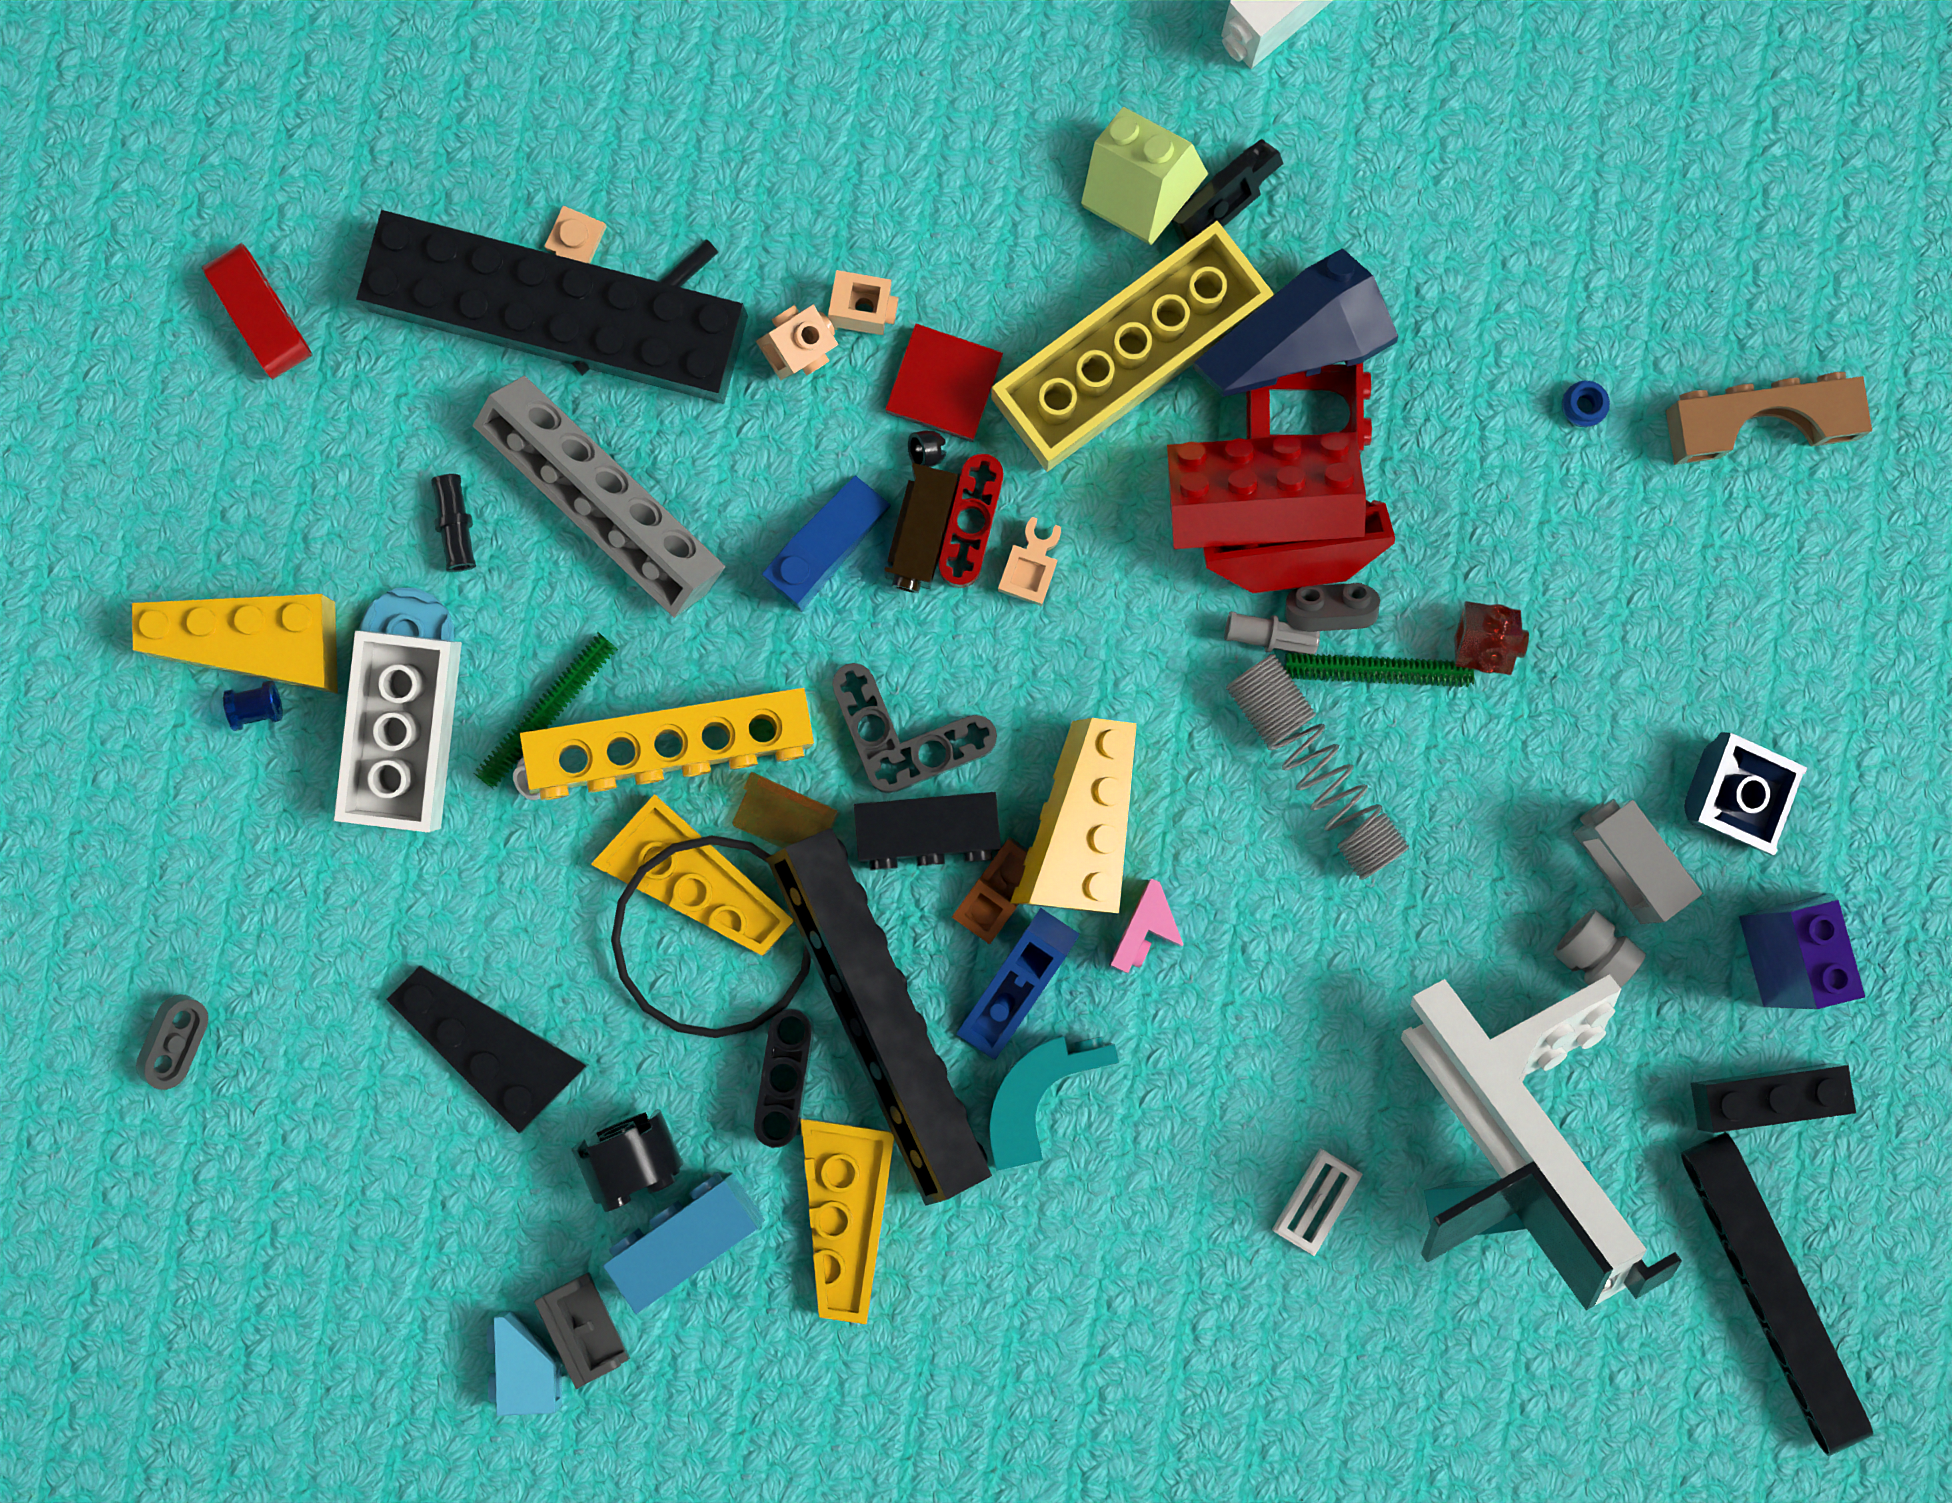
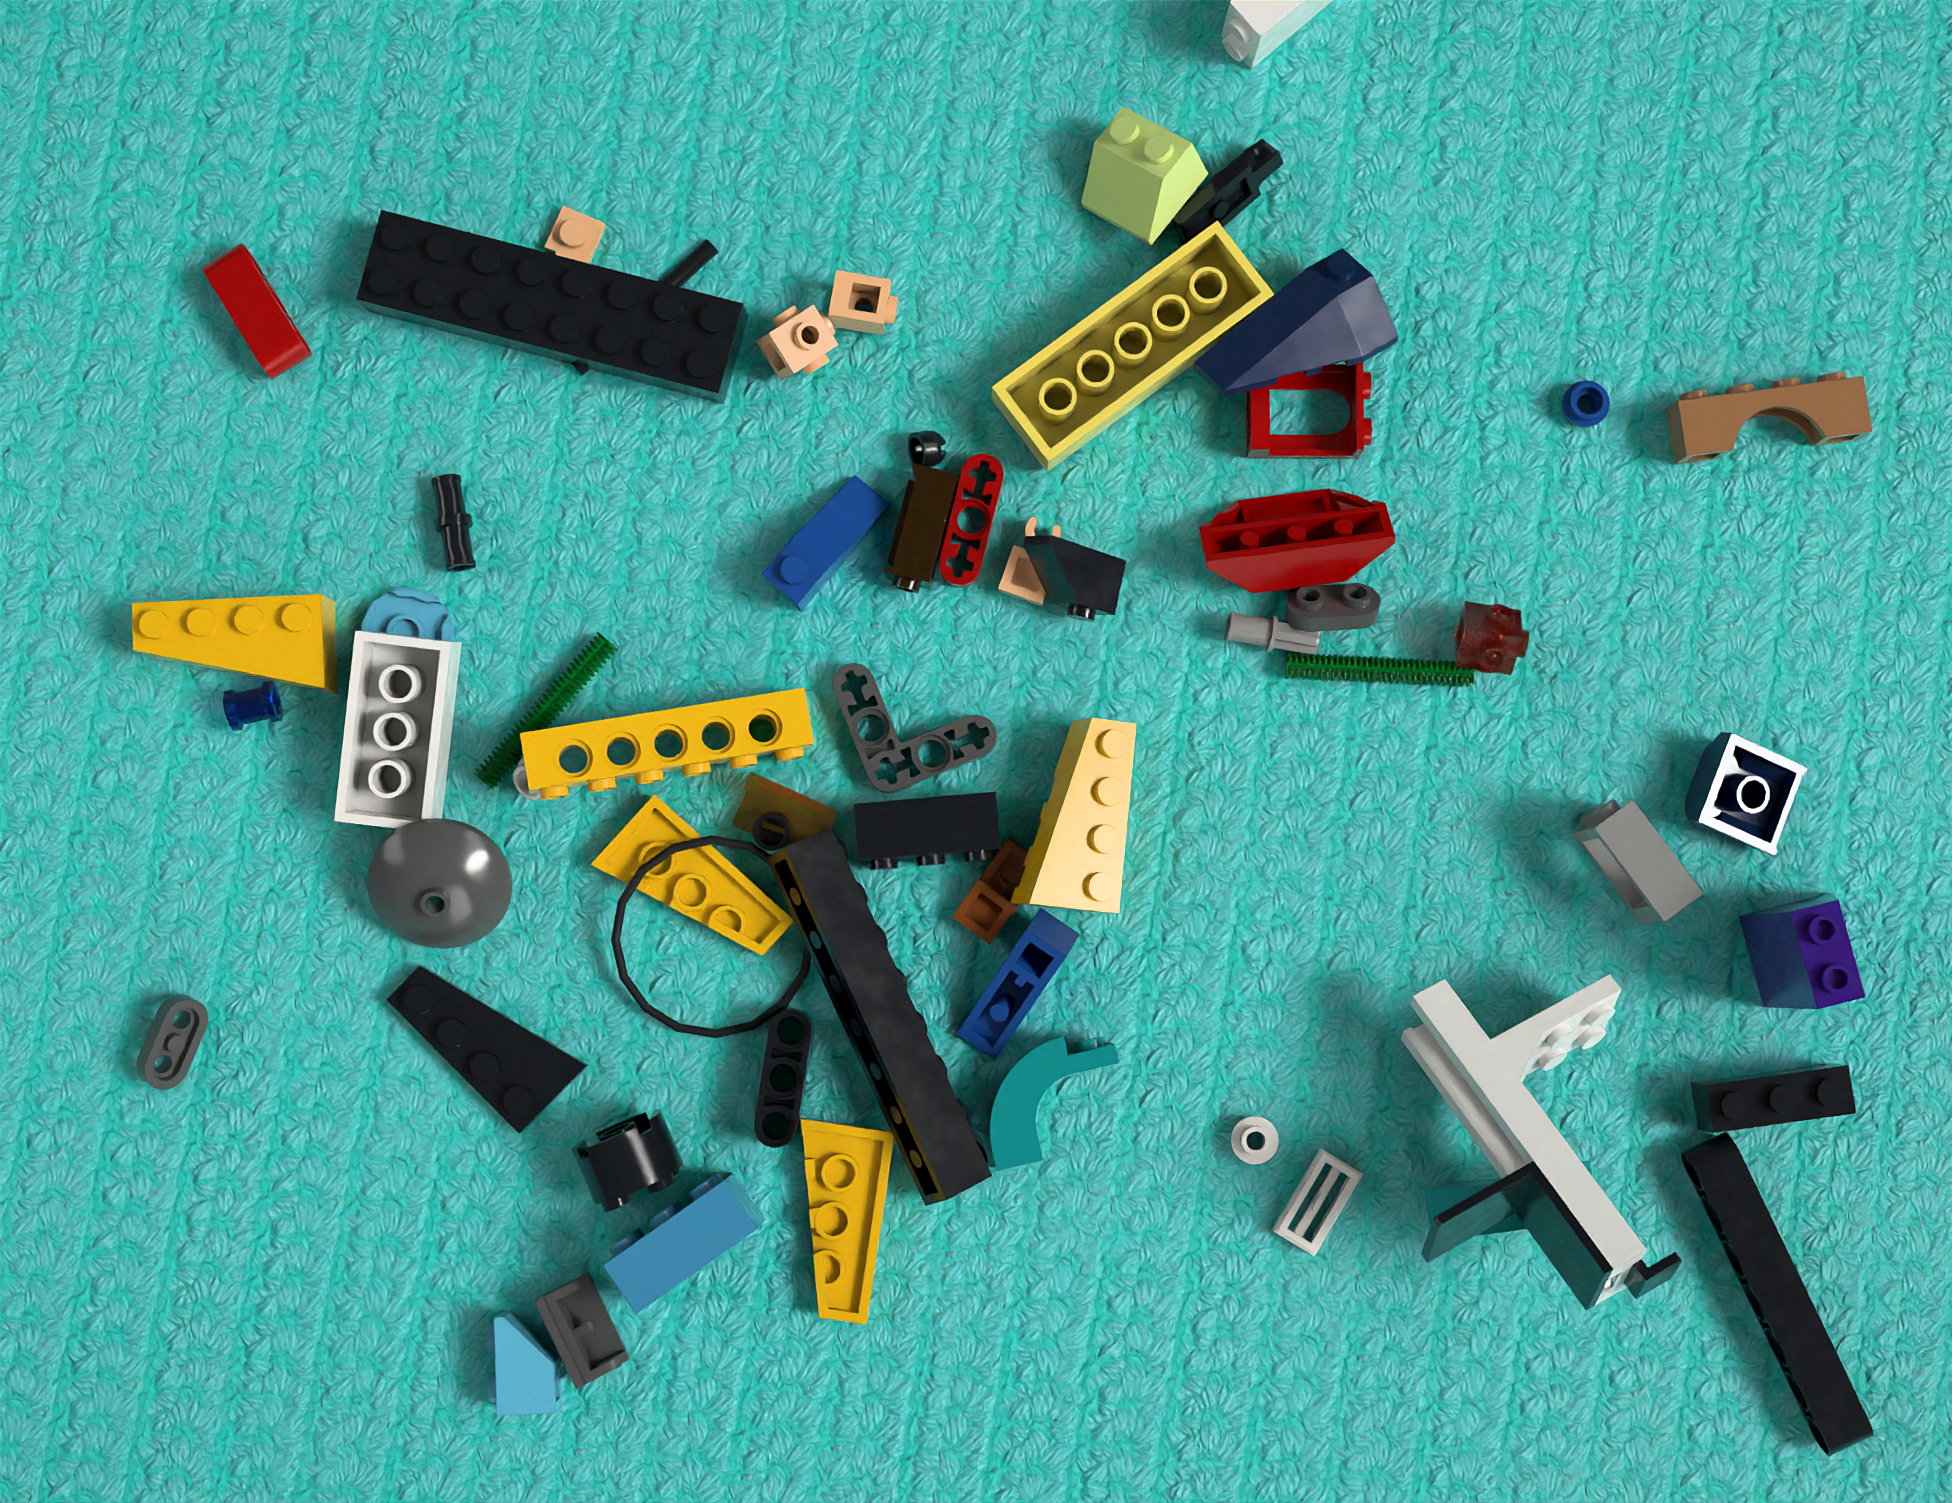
(445, 862): none -> dark grey dish
(598, 495): light grey brick -> none
(770, 839): none -> black hinge
(944, 382): red tile -> none
(1076, 576): none -> black slope
(1152, 916): bright pink slope -> none
(1243, 1129): none -> white plate
(1266, 490): red brick -> none
(1277, 711): light grey piece -> none
(1597, 951): light grey wheel -> none

